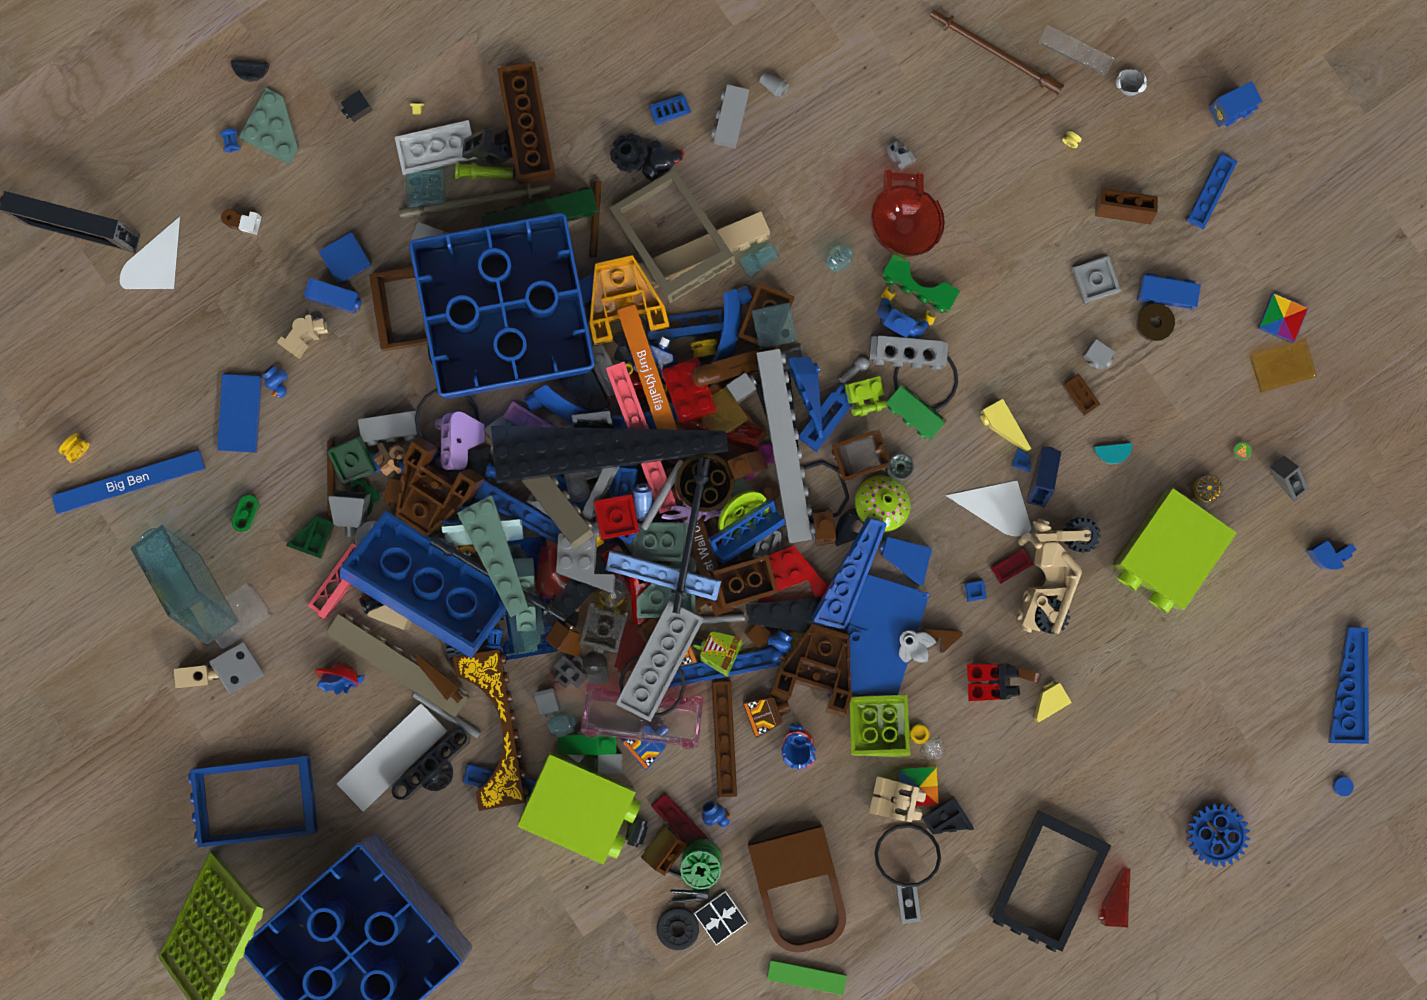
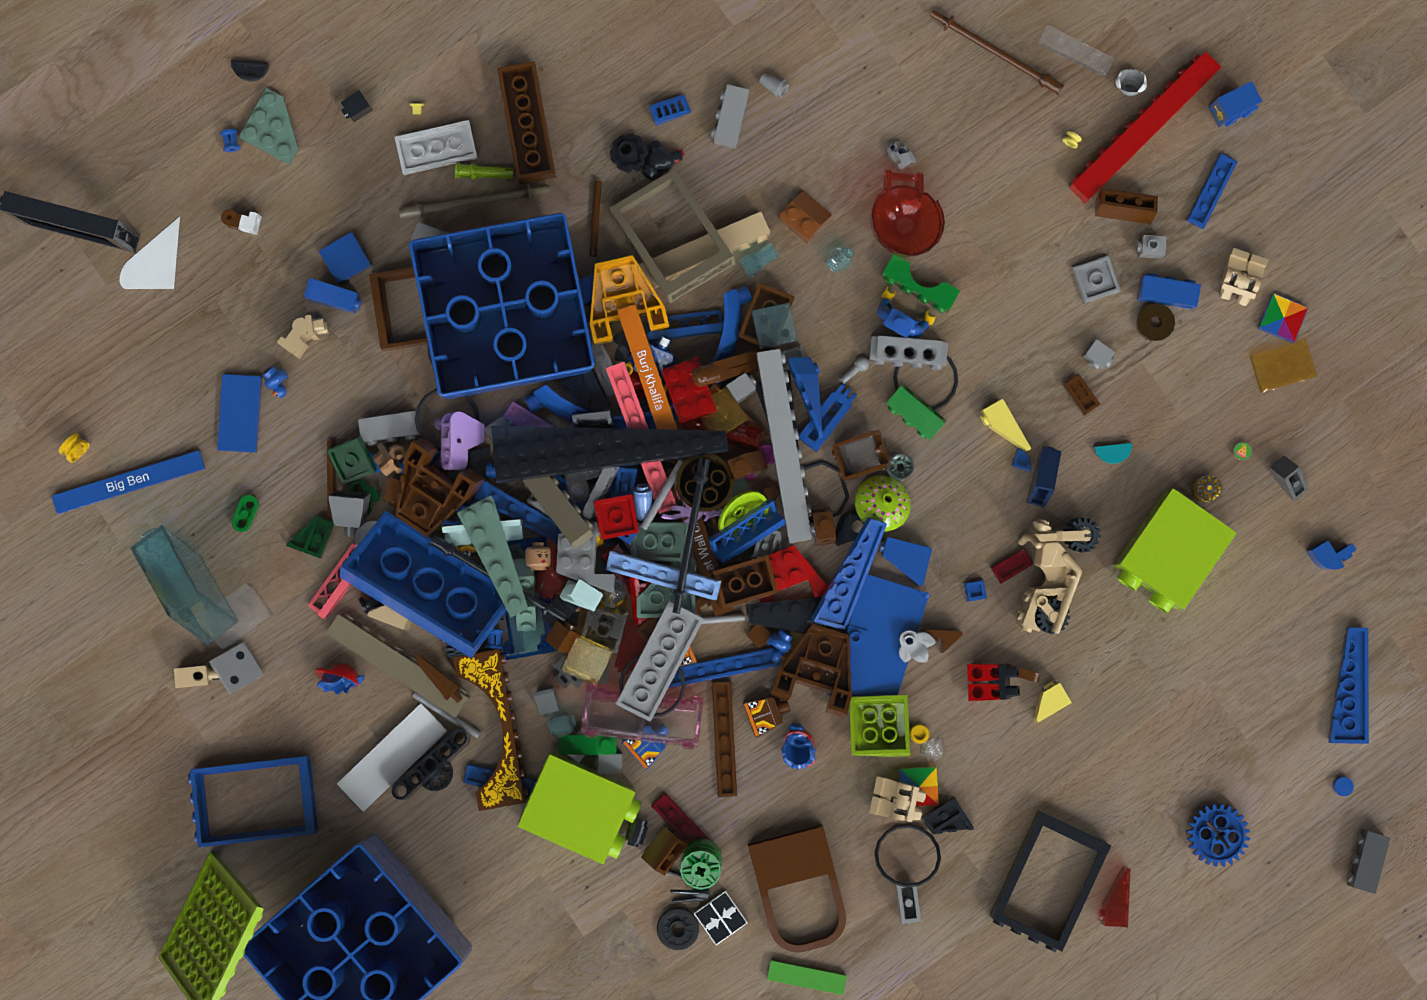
(425, 188): clear light blue tile -> none
(486, 150): black tile -> none
(537, 556): none -> medium nougat head
(573, 205): dark green brick -> none
(581, 594): none -> light aqua slope
(586, 660): none -> clear yellow tile
(704, 349): yellow wheel -> none
(715, 813): blue animal -> none
(719, 651): torso -> none
(804, 216): none -> dark orange slope
(863, 390): lime plate -> none
(997, 505): white sticker -> none
(1145, 127): none -> red brick
(1151, 246): none -> light grey brick
(1242, 275): none -> tan hips
(1368, 861): none -> dark grey brick

